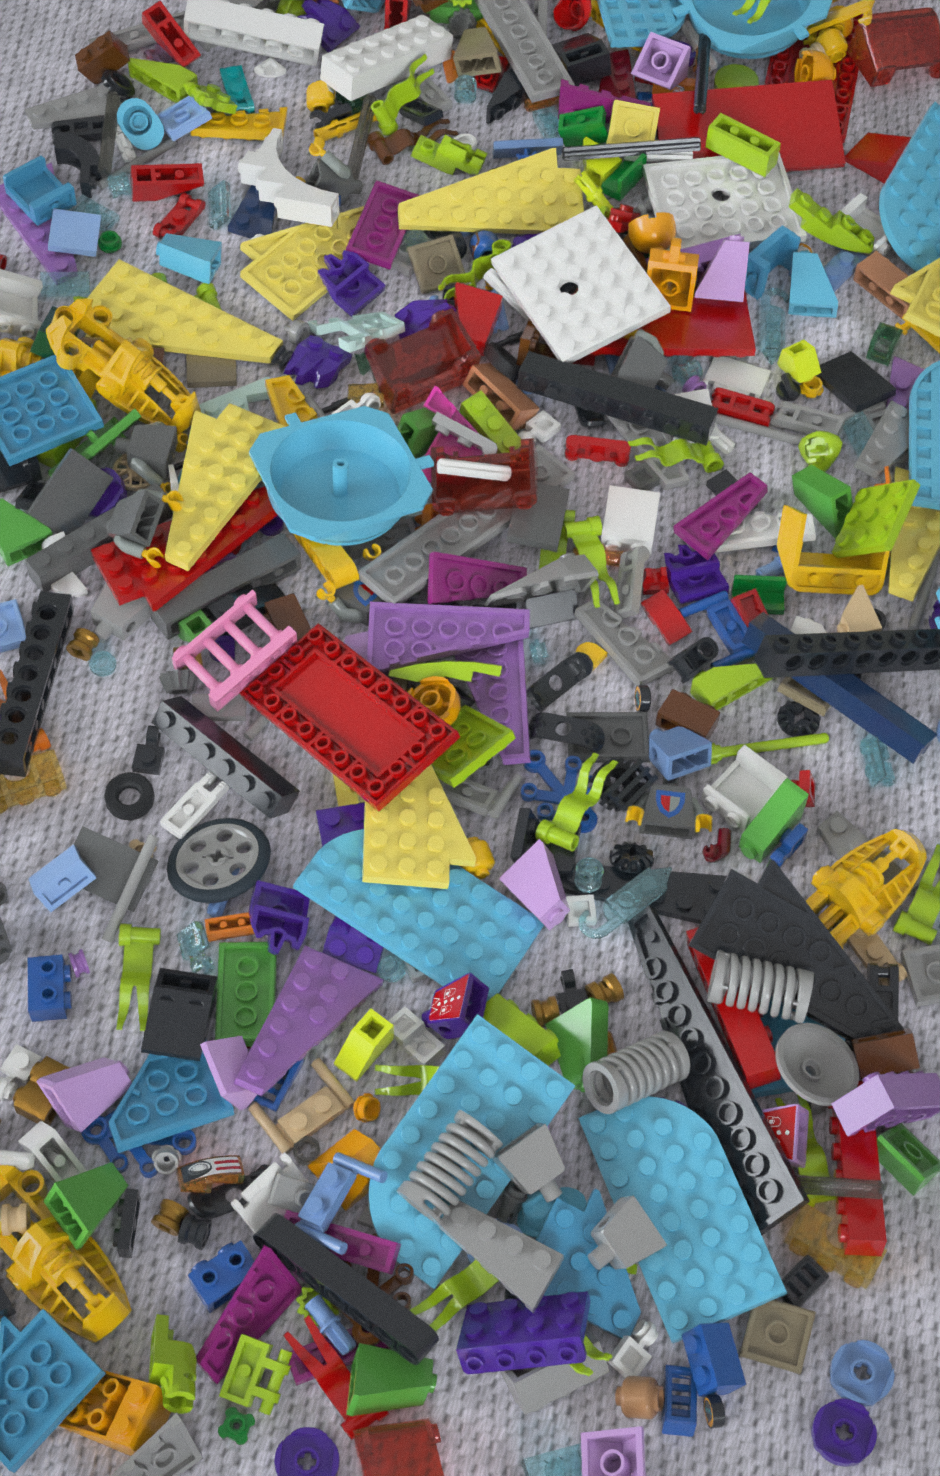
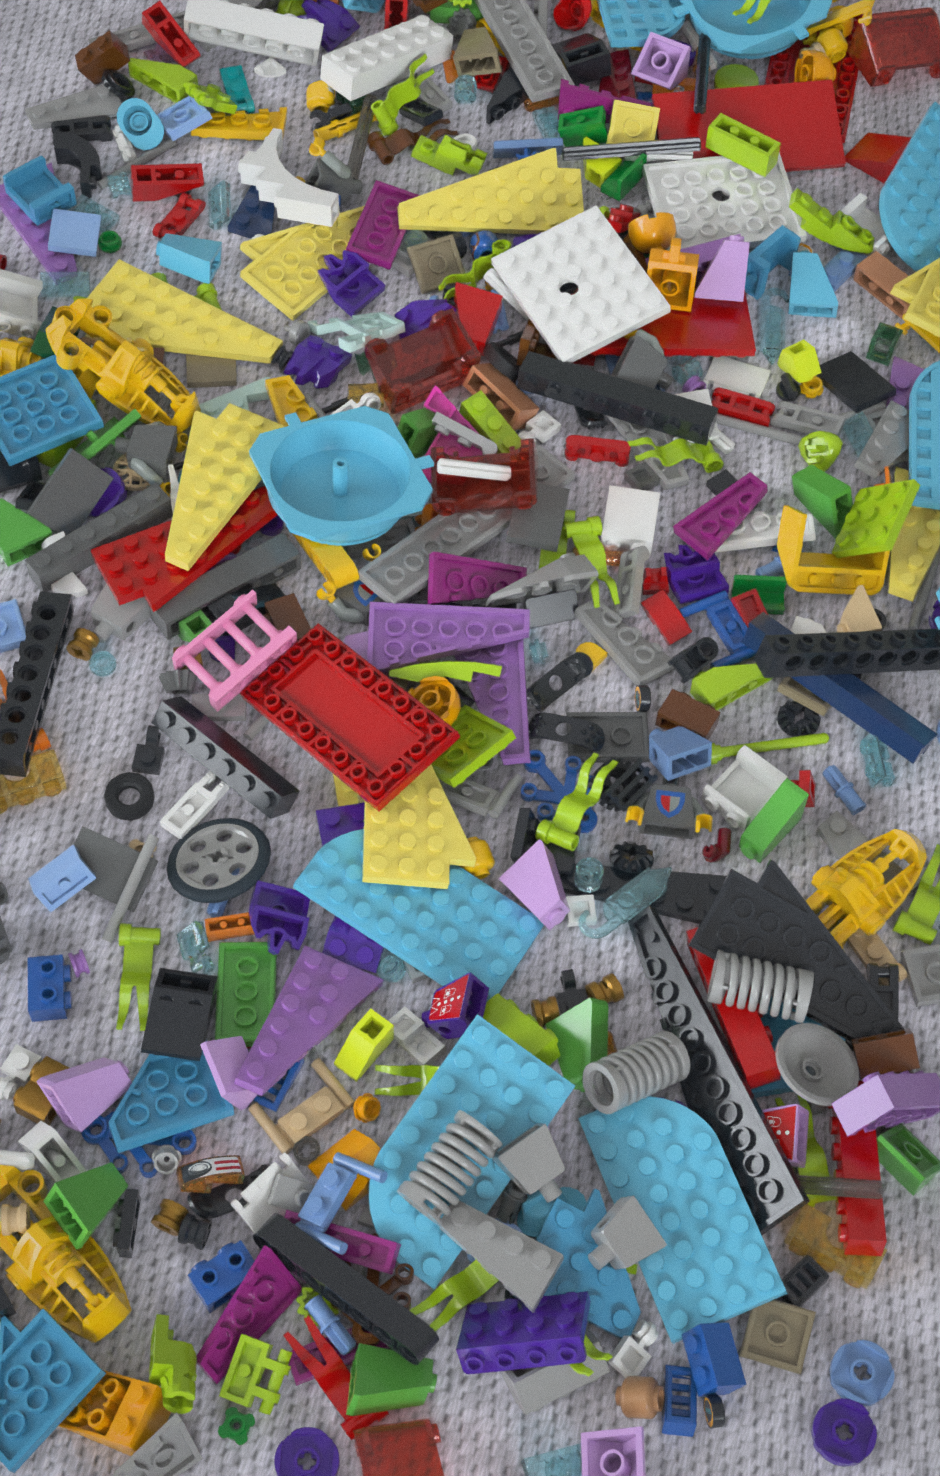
(108, 134): clear smoke axle -> none
(136, 522): dark grey torso -> none
(592, 192): neon yellow pin -> none
(791, 841): blue plate -> none
(844, 790): none -> medium blue axle

